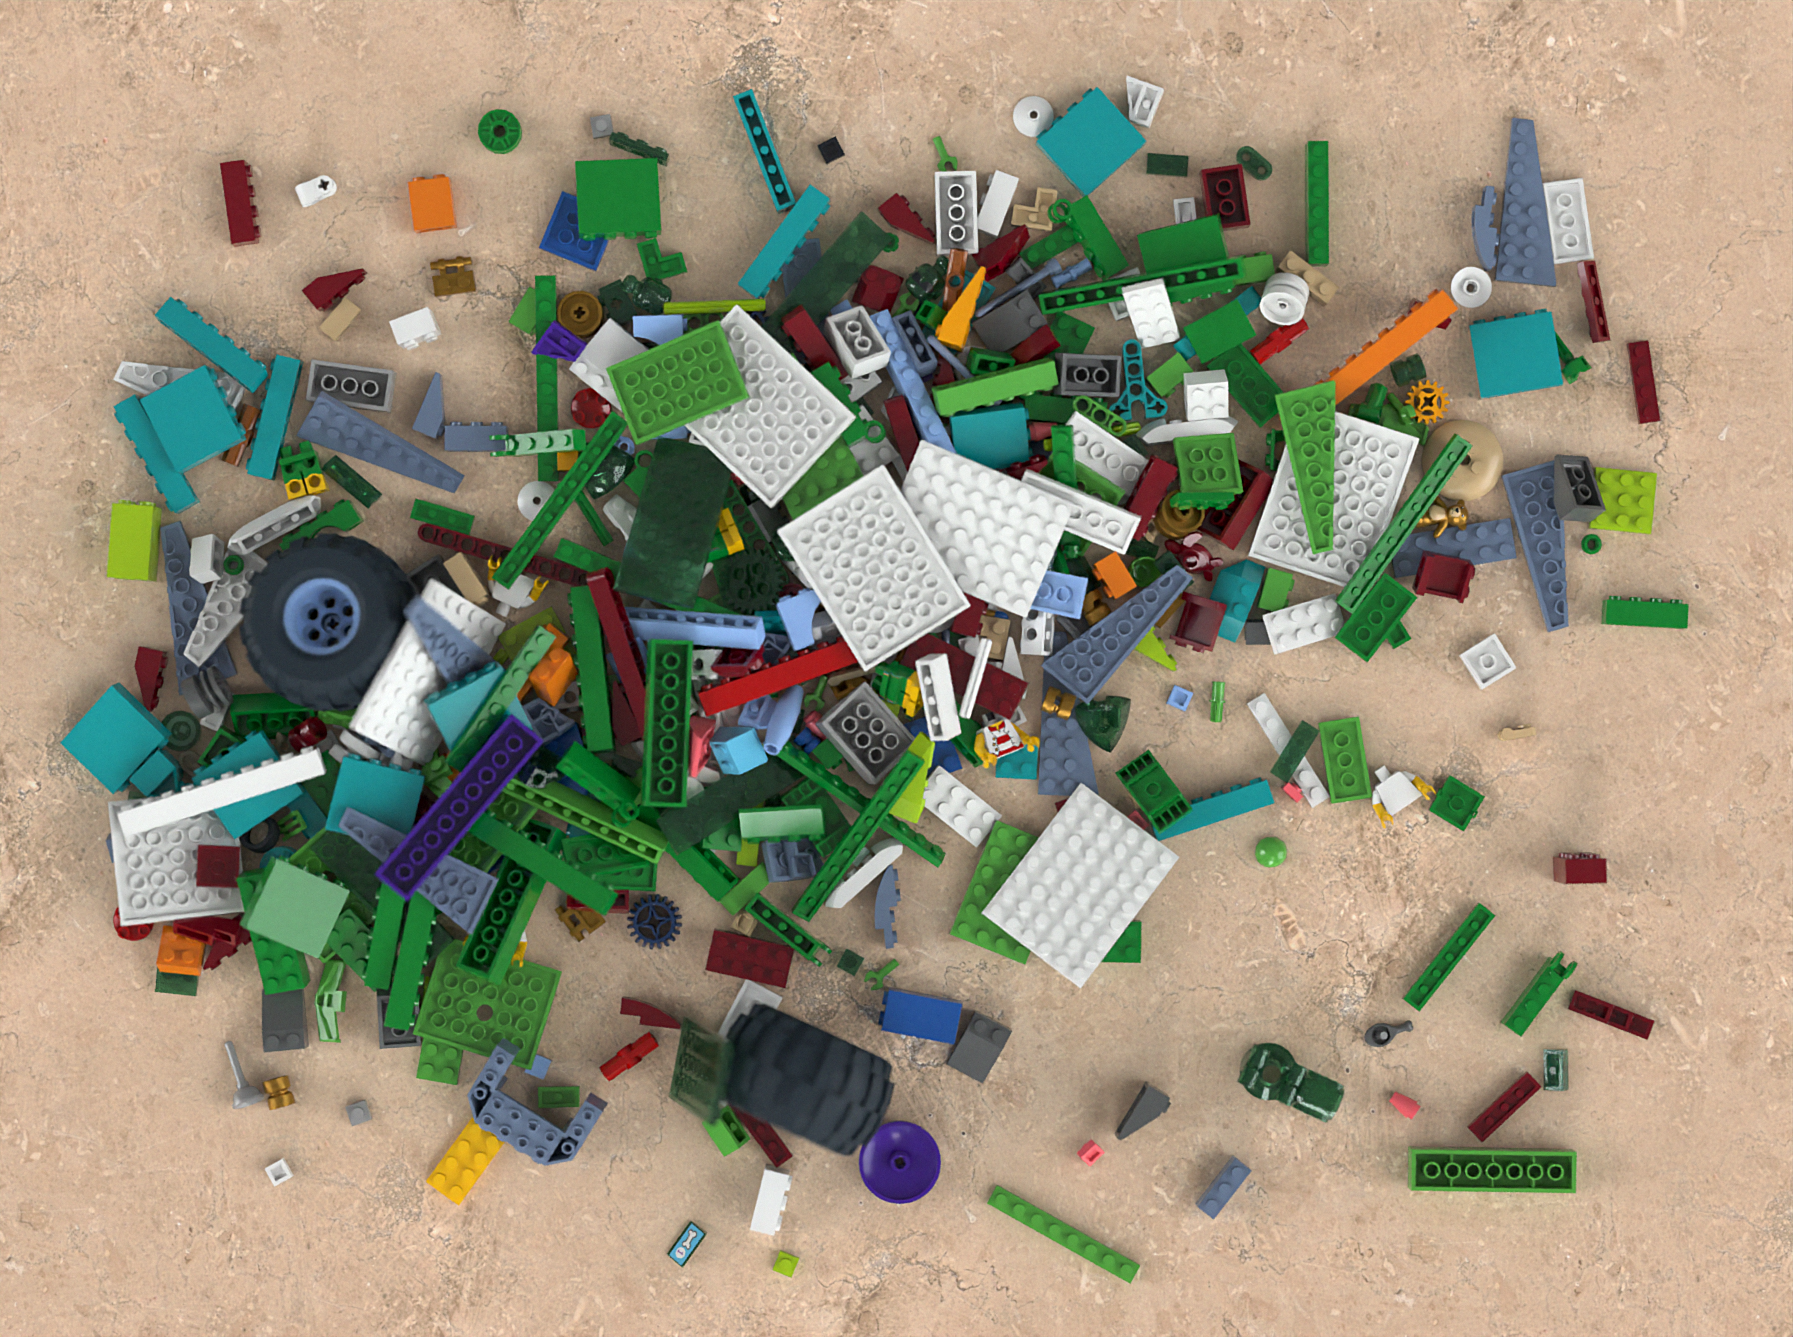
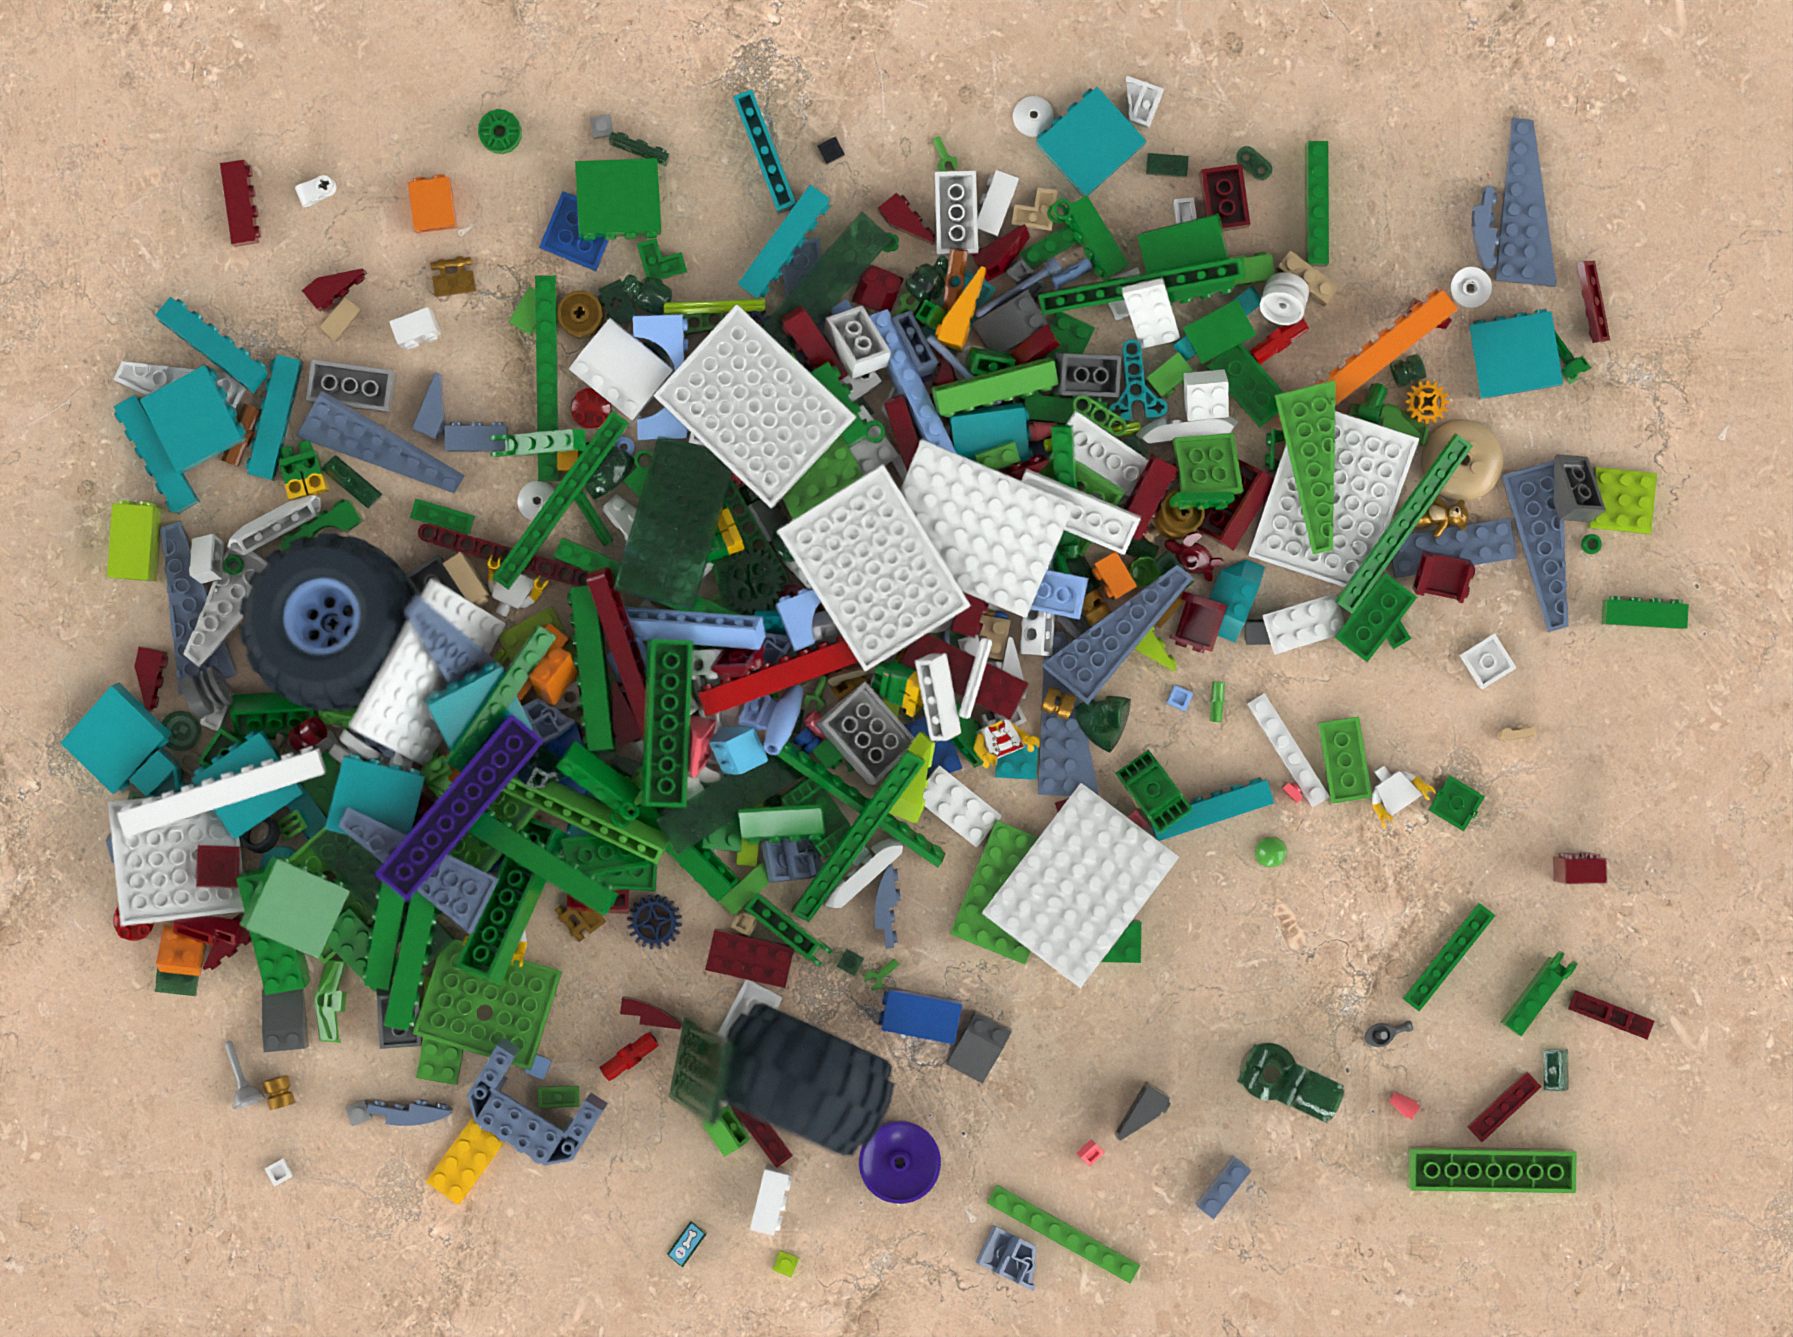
(417, 1114): none -> sand blue slope
(559, 343): dark purple wing -> none
(677, 382): bright green plate -> none
(999, 456): none -> bright green plate
(1009, 1257): none -> sand blue slope
(1275, 590): bright green brick -> none
(1294, 751): clear green plate -> none
(1405, 412): bright green bar -> none
(1568, 221): white tile -> none
(1643, 382): dark red plate -> none

